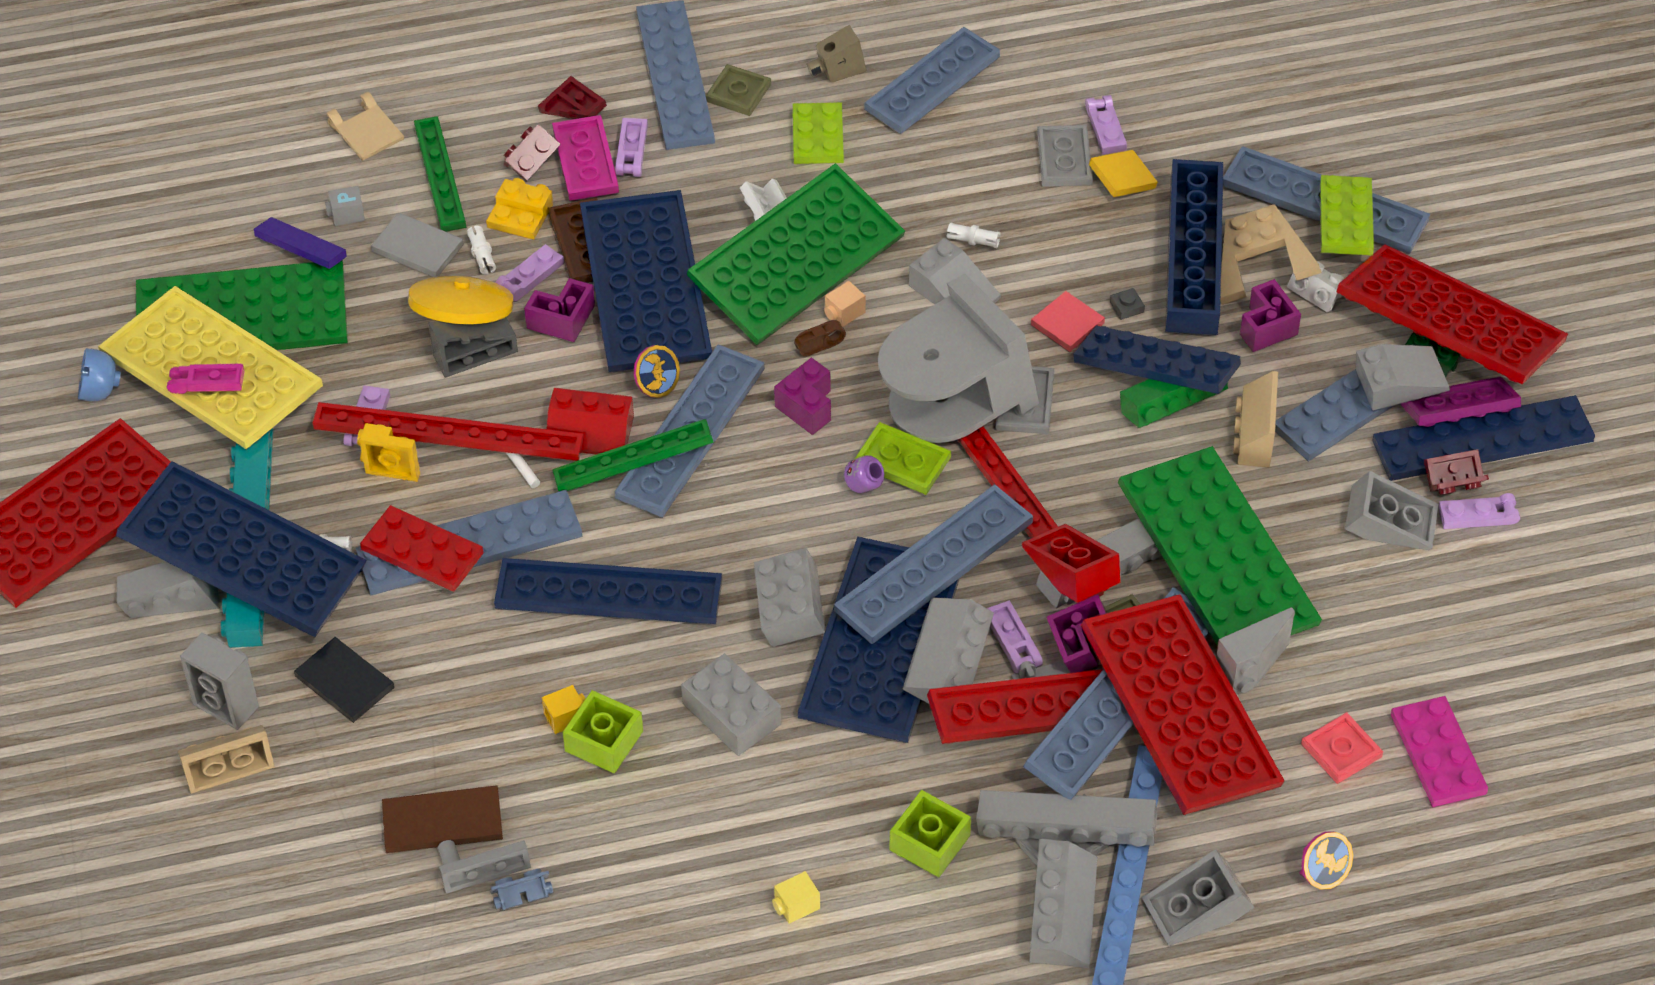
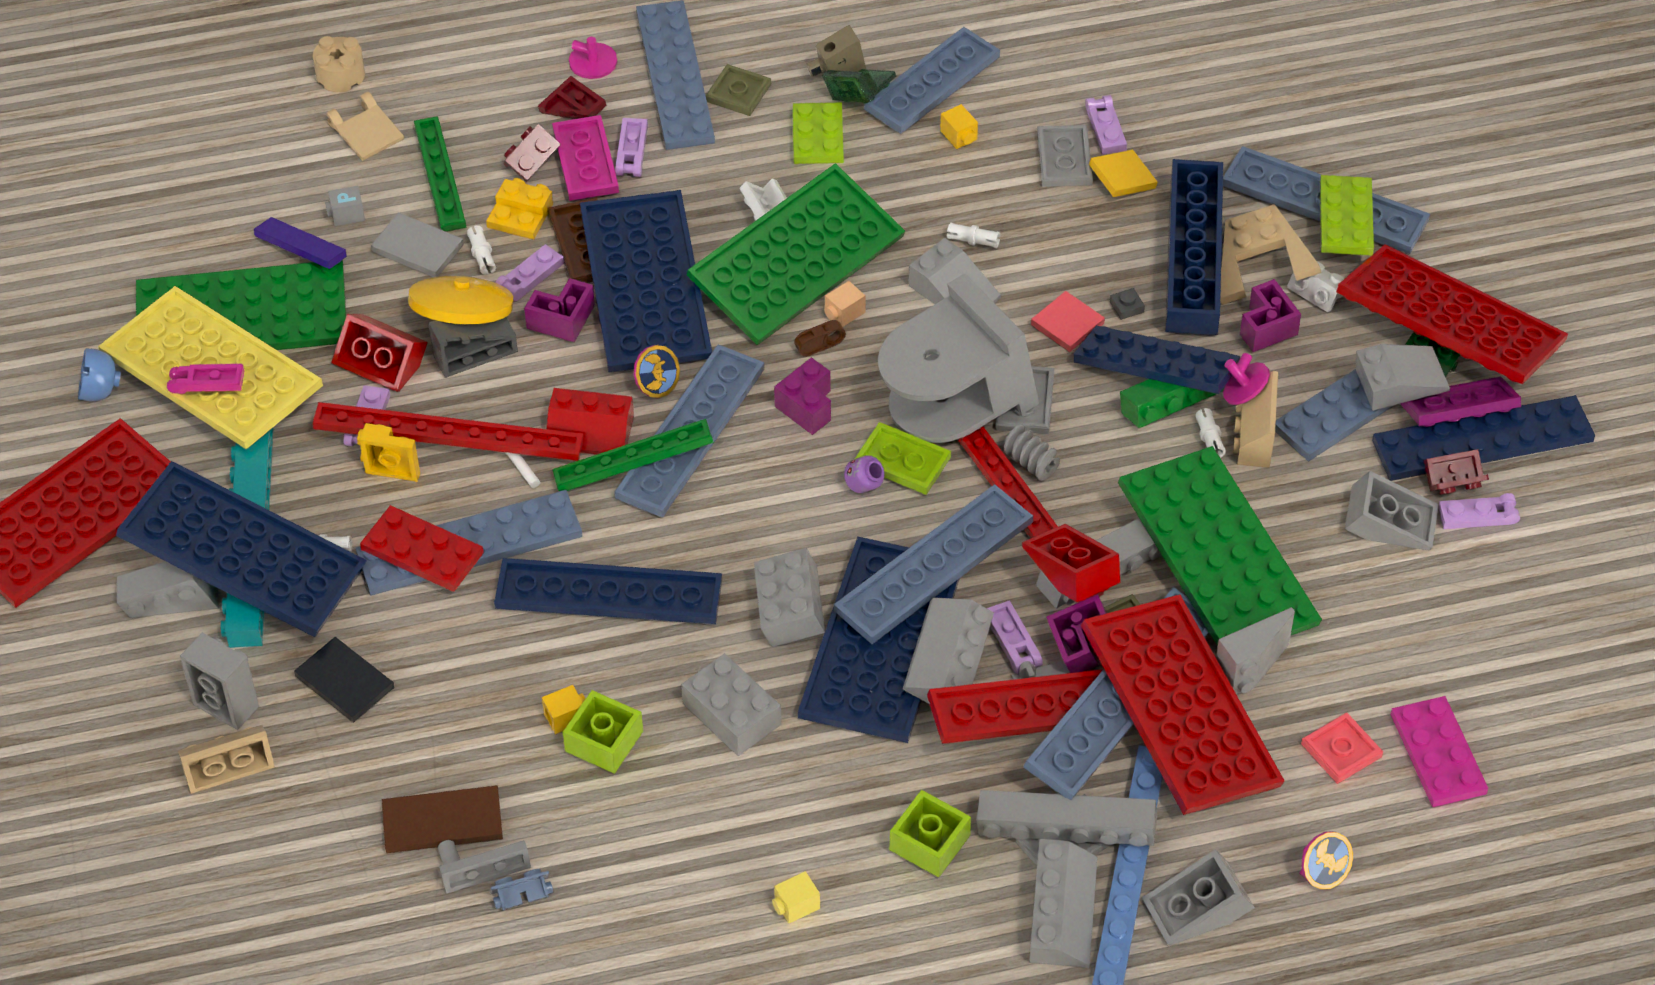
(338, 63): none -> tan brick
(378, 351): none -> red slope
(592, 59): none -> dark pink shield
(857, 86): none -> clear green bracket
(959, 126): none -> yellow brick
(1030, 452): none -> light grey piece
(1210, 432): none -> white pin
(1246, 380): none -> dark pink shield

